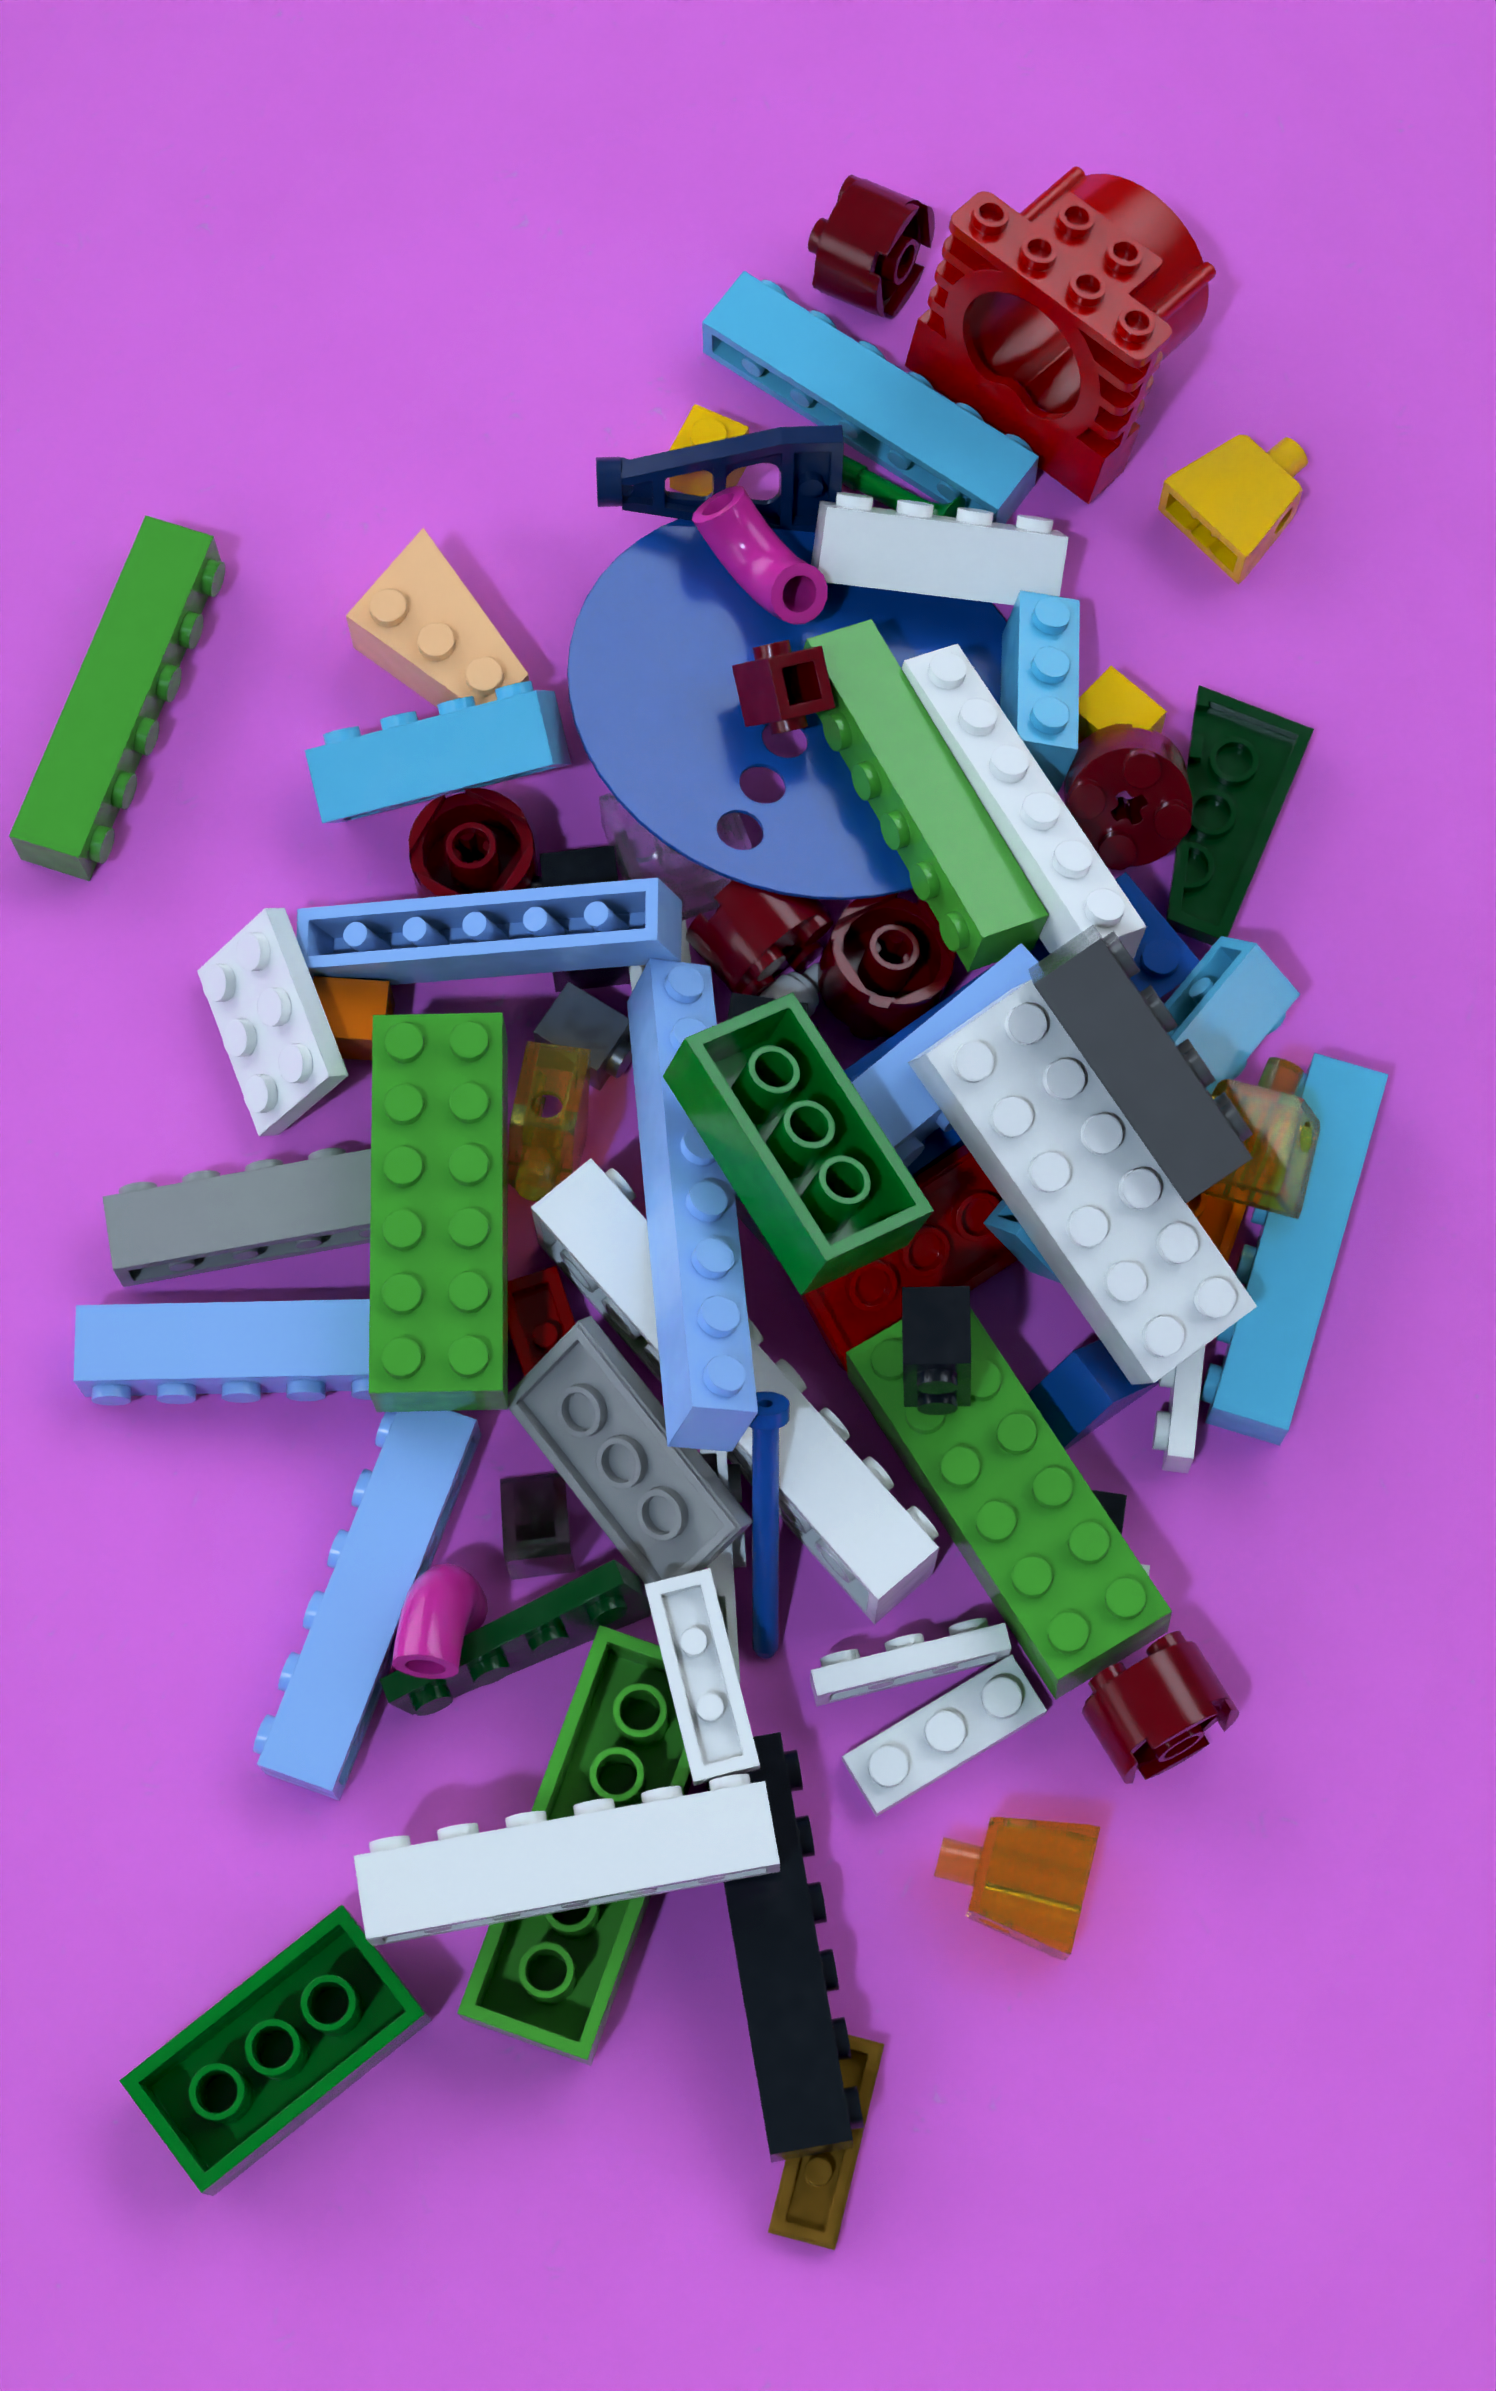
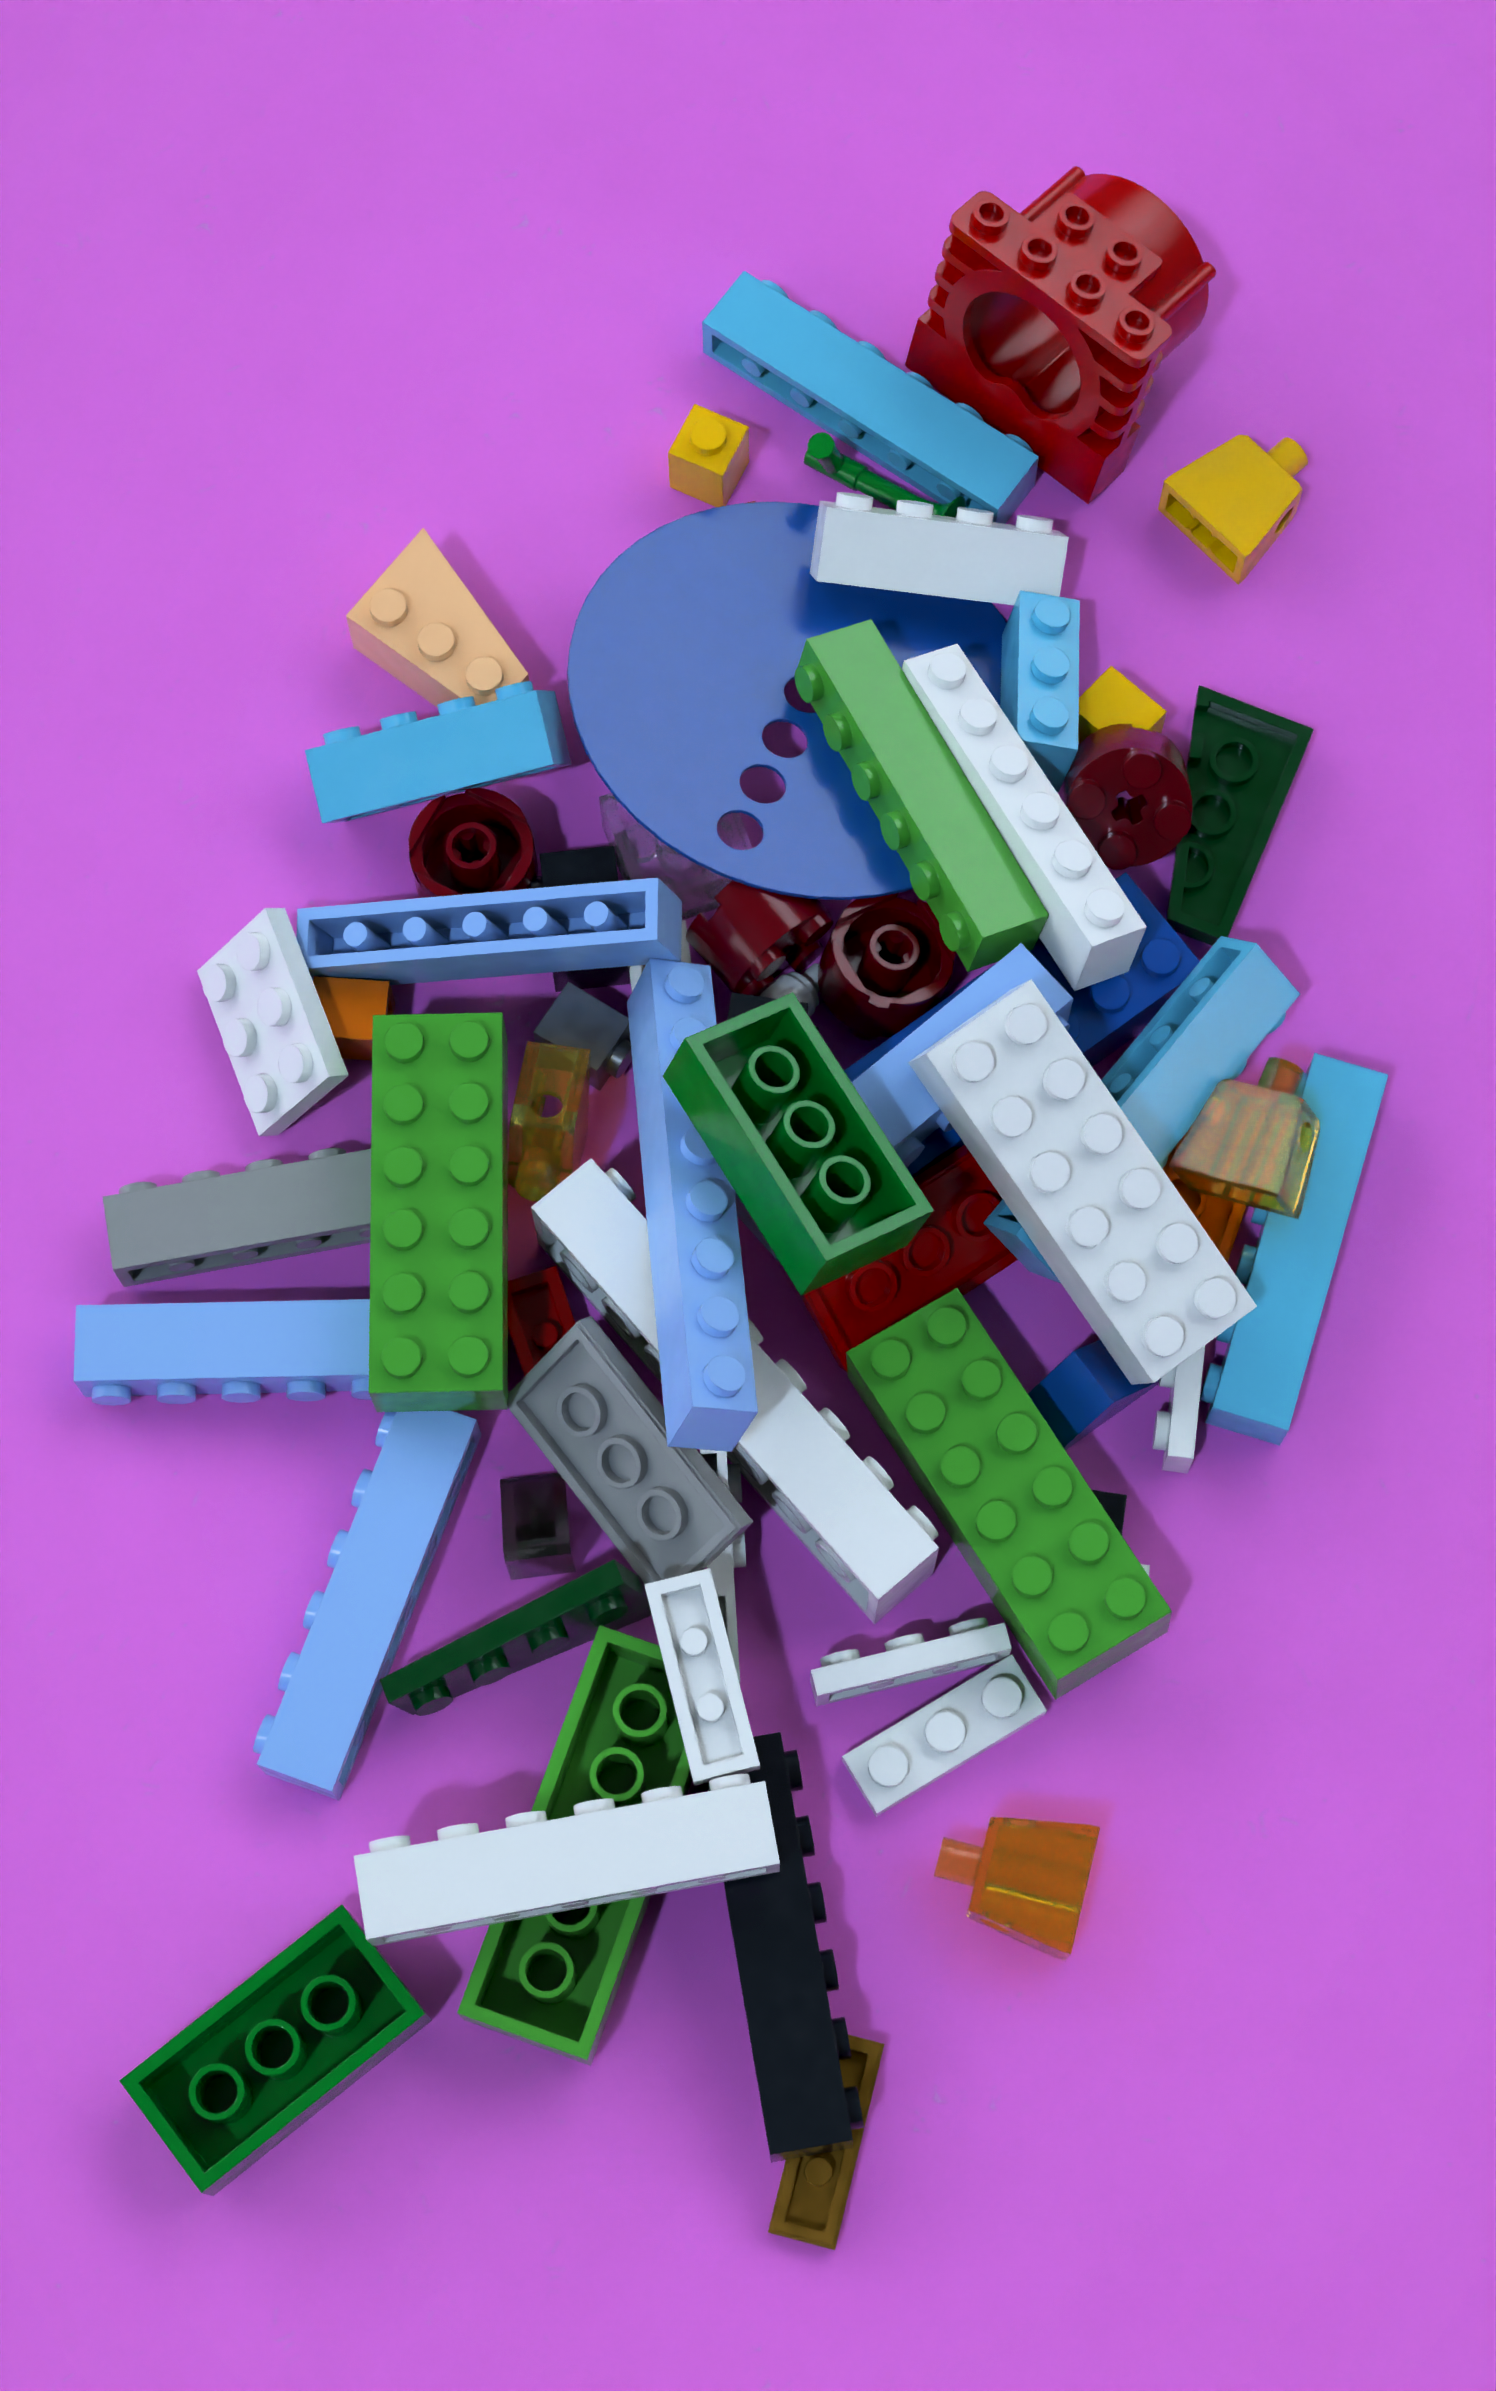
(118, 699): bright green brick -> none
(434, 1619): dark pink cylinder -> none
(759, 558): dark pink cylinder -> none
(771, 1415): blue bar -> none
(783, 686): dark red brick -> none
(806, 459): dark blue plate -> none
(871, 247): dark red brick -> none
(936, 1348): black brick -> none
(1139, 1063): dark grey brick -> none
(1157, 1708): dark red brick -> none

